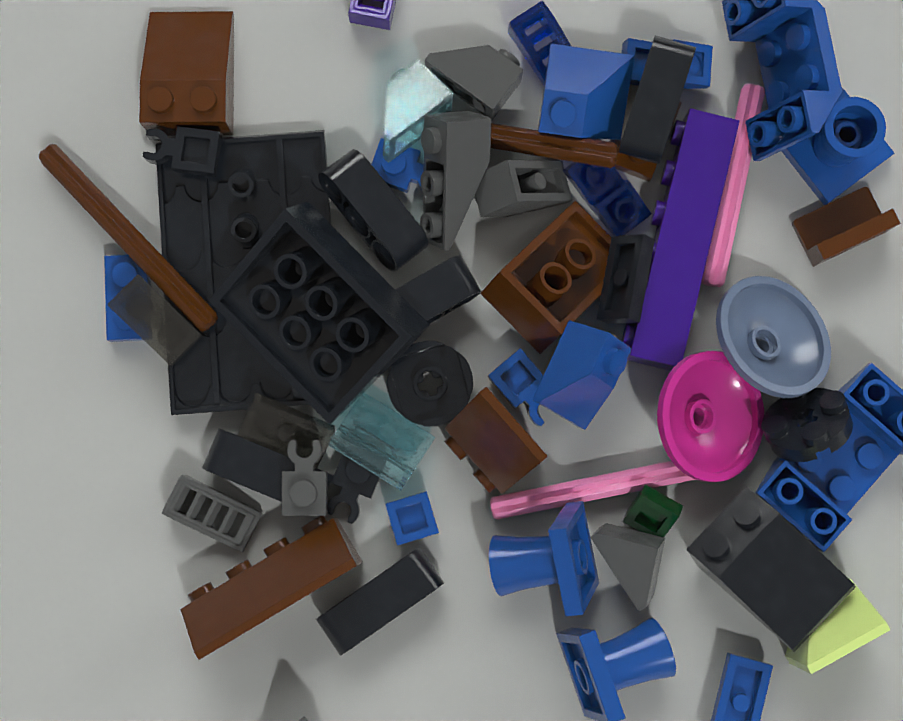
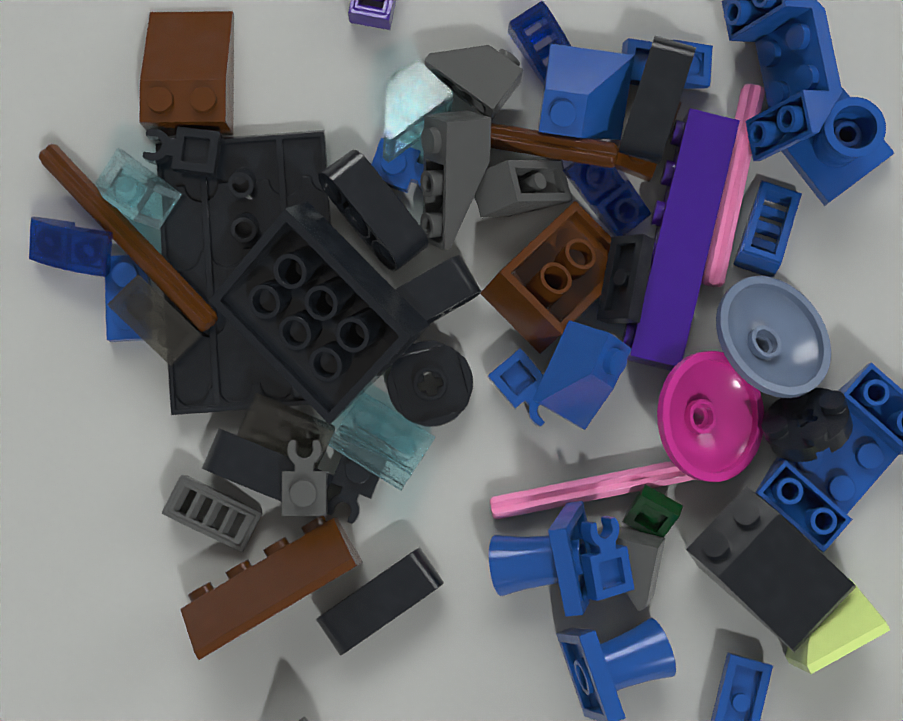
(70, 247): none -> clear blue slope
(136, 190): none -> clear light blue slope
(412, 518): blue plate -> none
(493, 443): reddish brown slope -> none
(607, 565): none -> blue plate
(759, 254): none -> blue slope
(842, 225): reddish brown panel -> none

